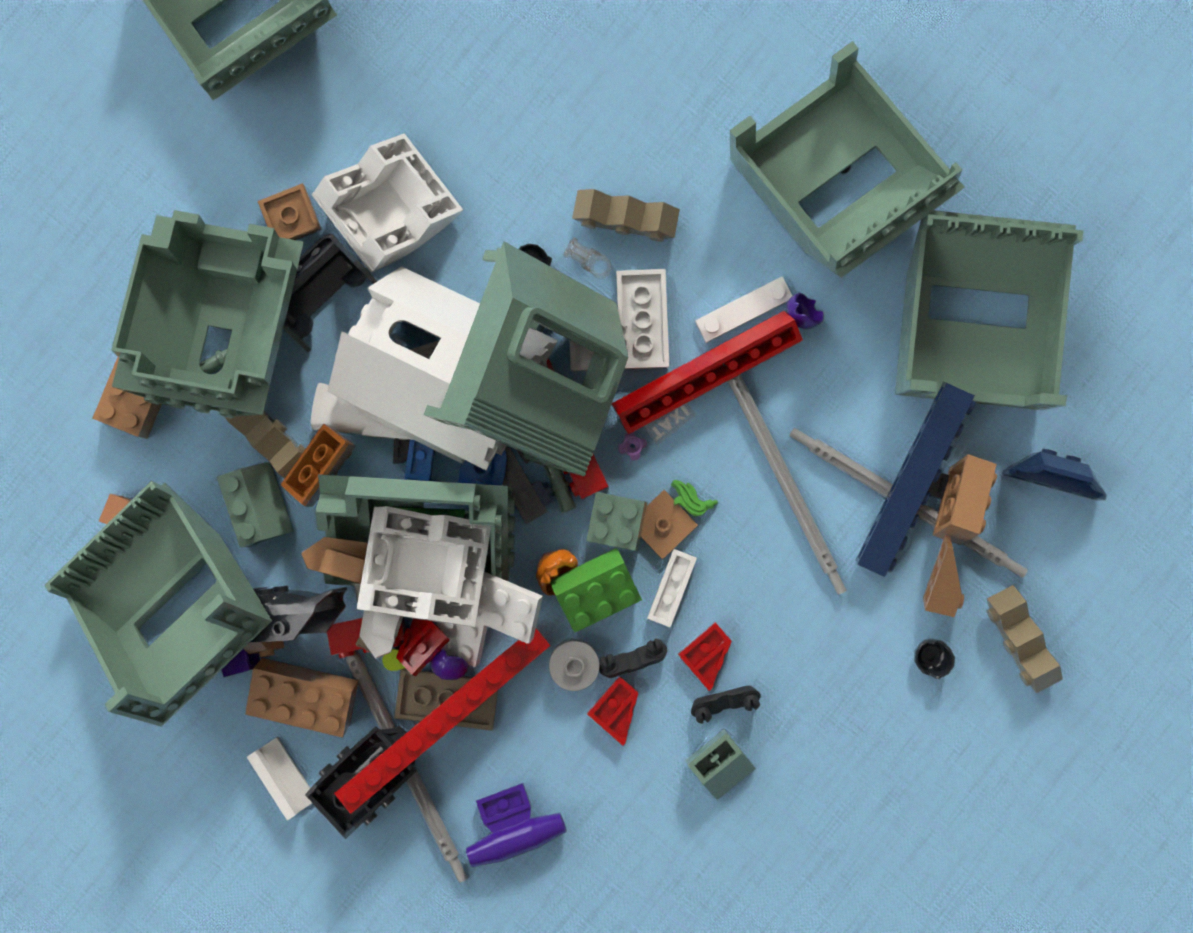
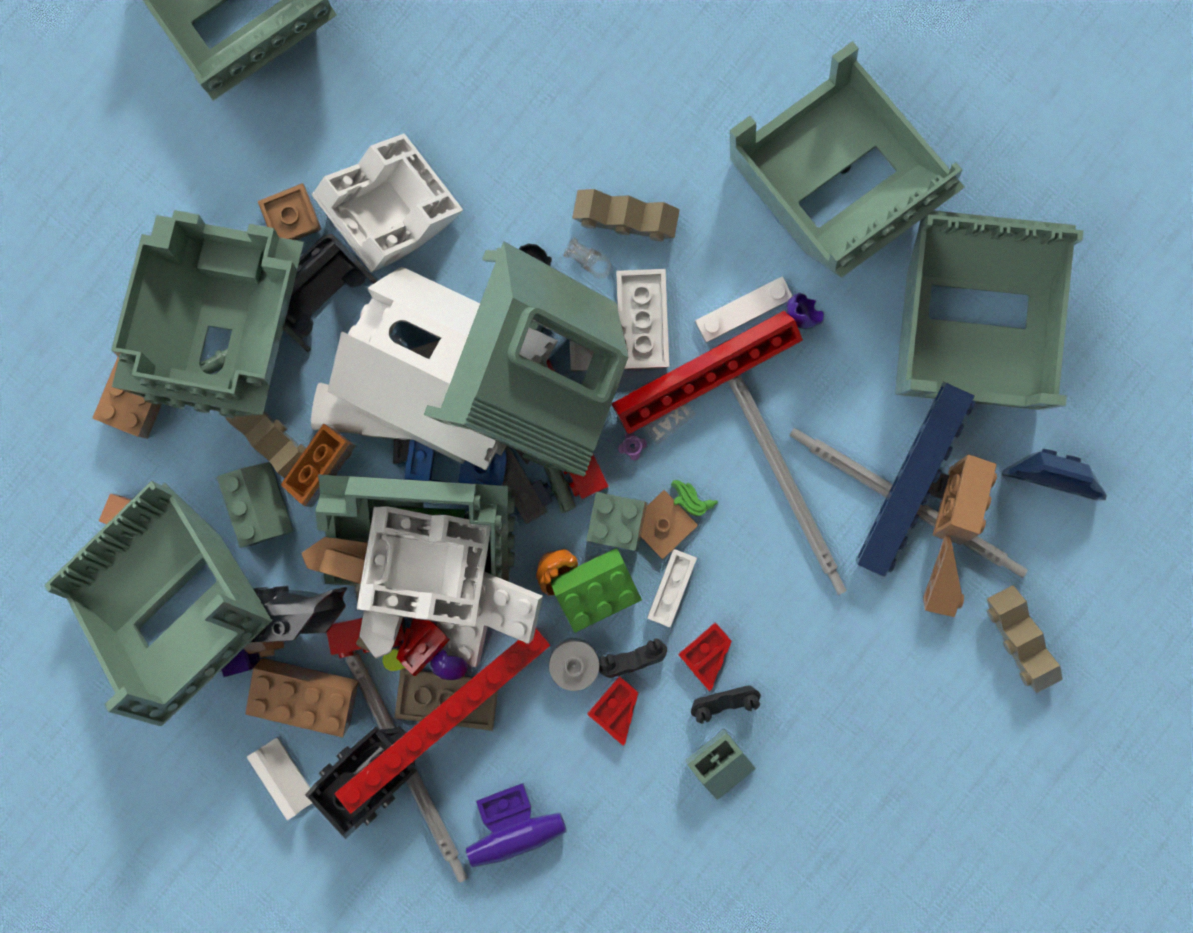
(934, 658): black hair -> none

